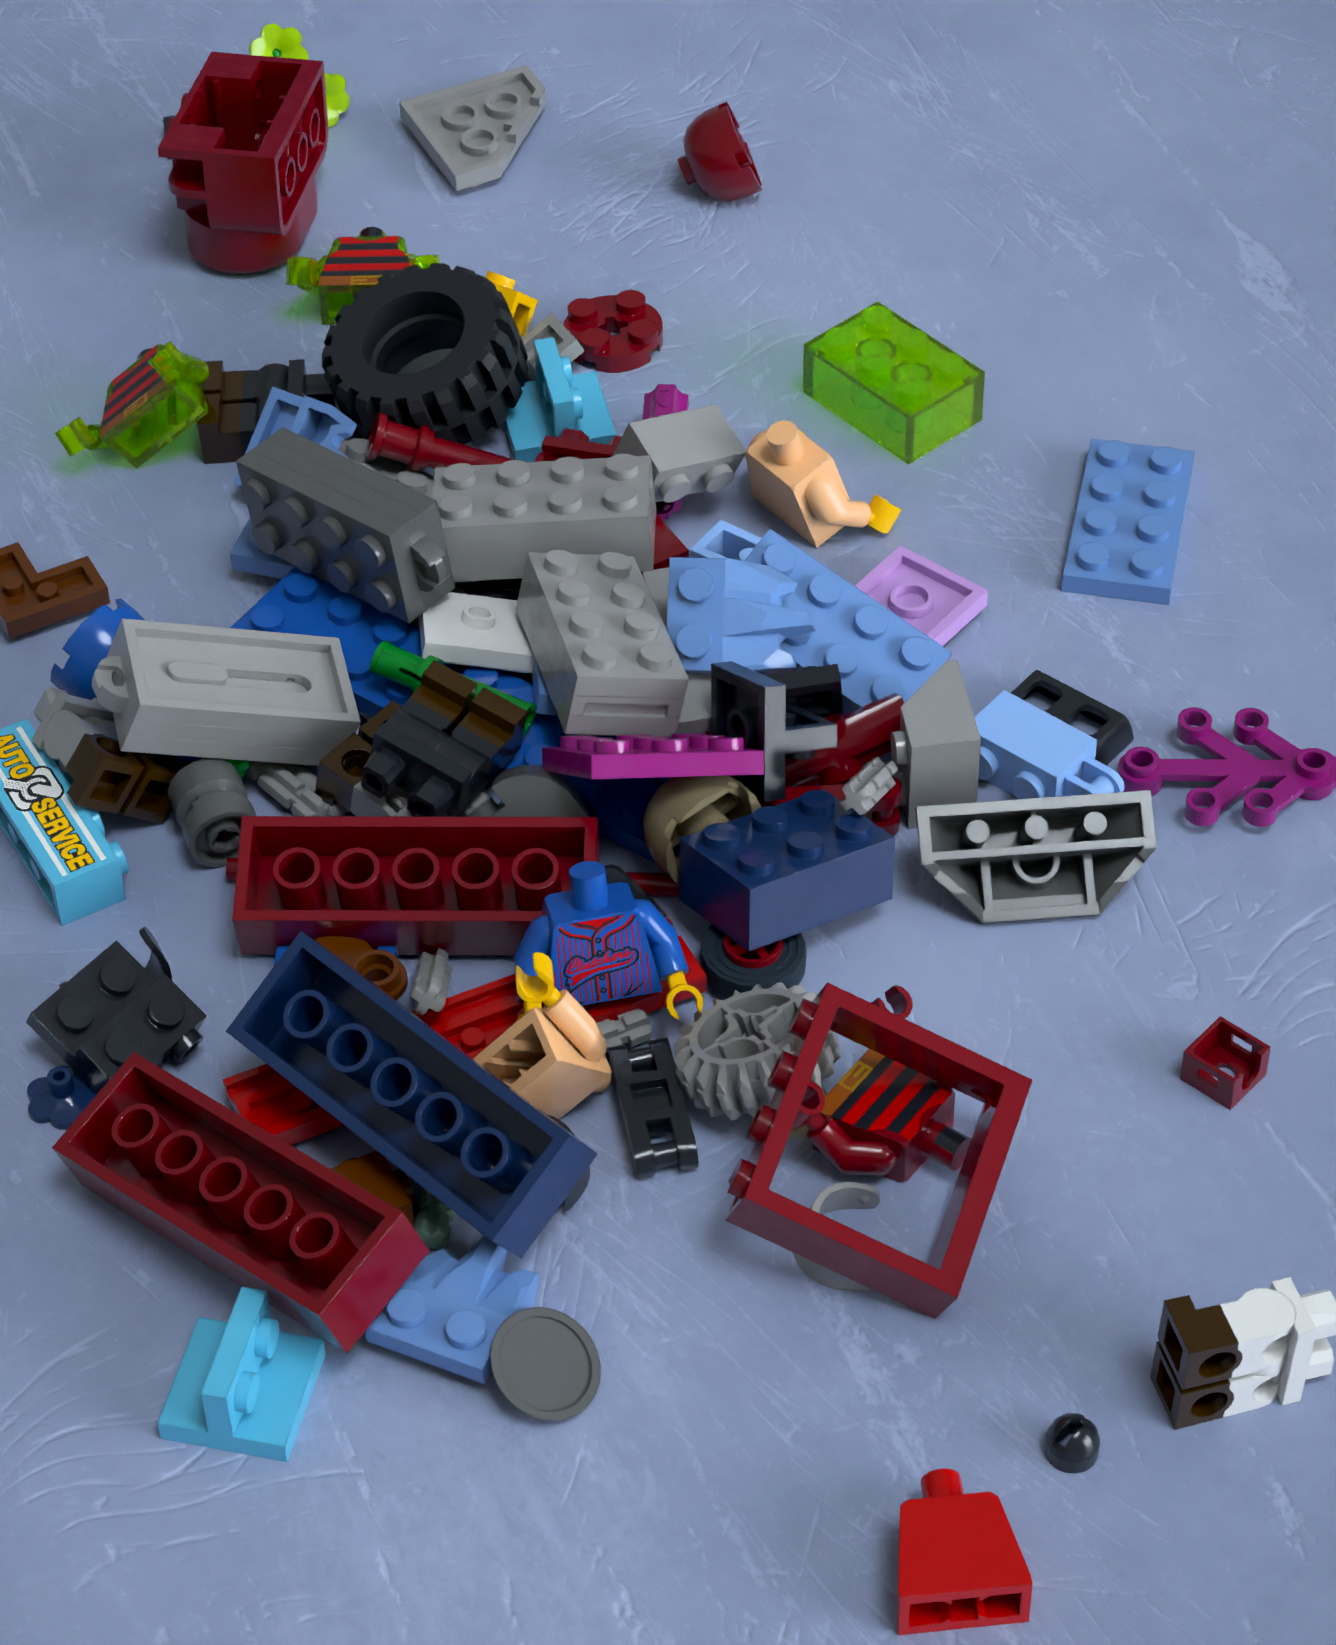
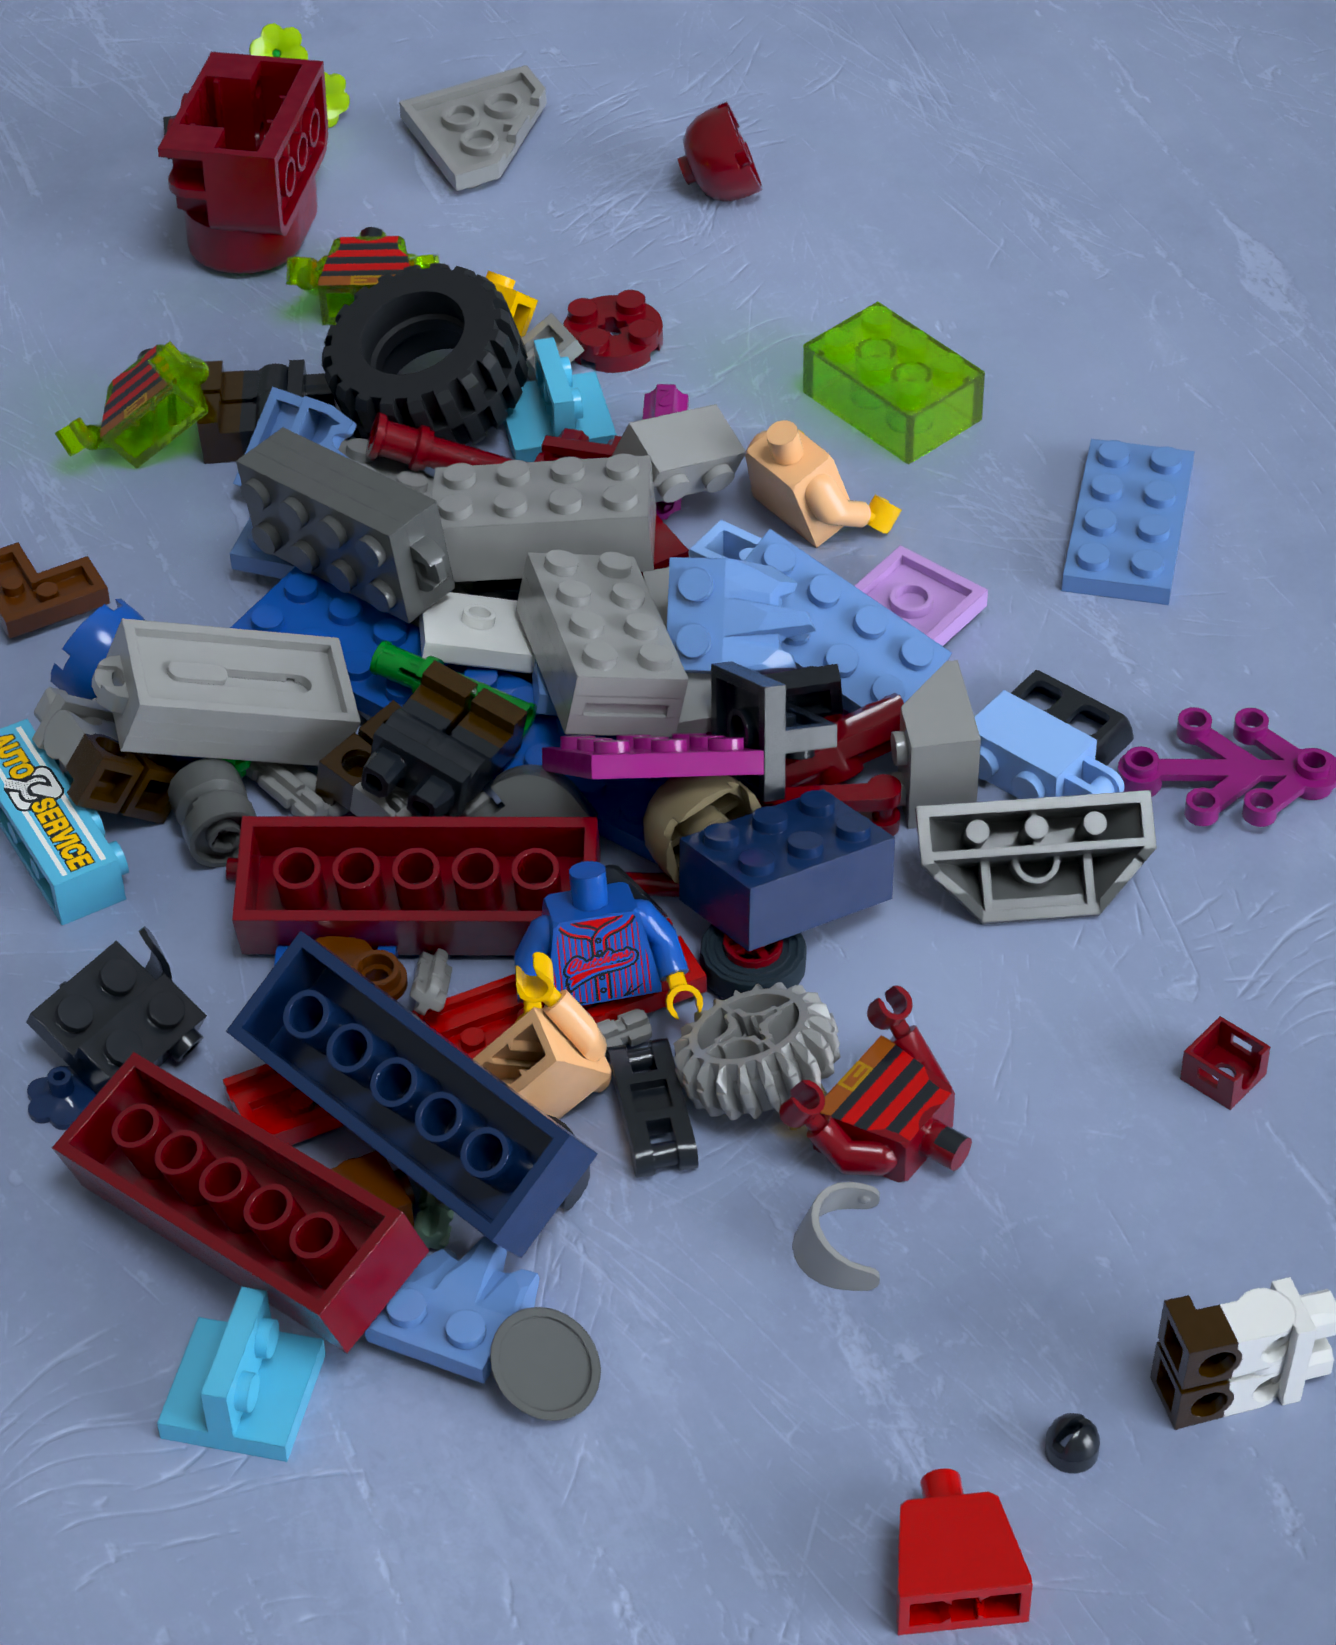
(805, 1232): dark red window -> none
(868, 786): light grey axle -> none

